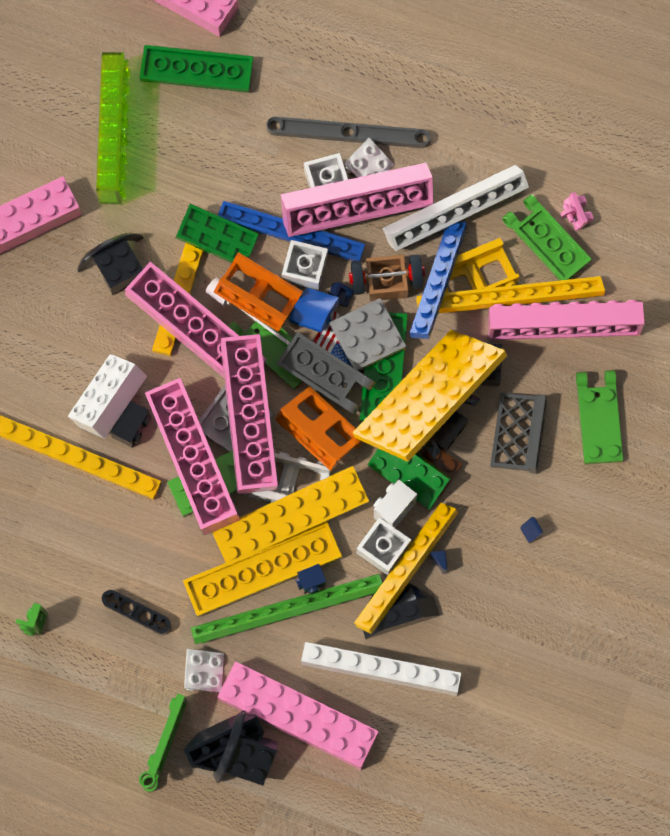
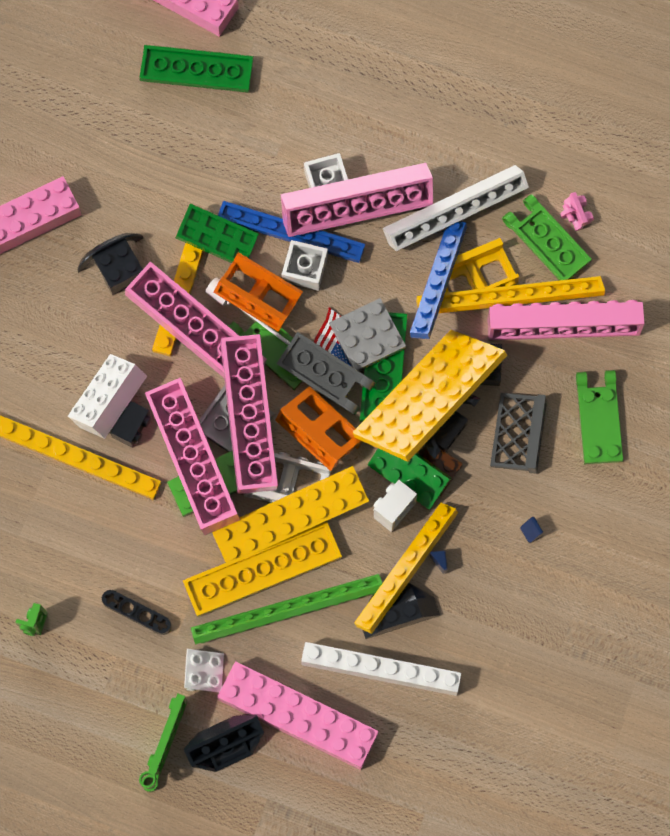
(112, 128): clear neon green brick -> none
(245, 756): black piece -> none
(310, 579): dark blue brick -> none
(314, 309): blue slope -> none
(334, 131): dark grey beam -> none
(341, 291): dark blue slope -> none
(368, 160): white hinge -> none
(383, 546): white brick -> none
(387, 276): medium nougat brick -> none

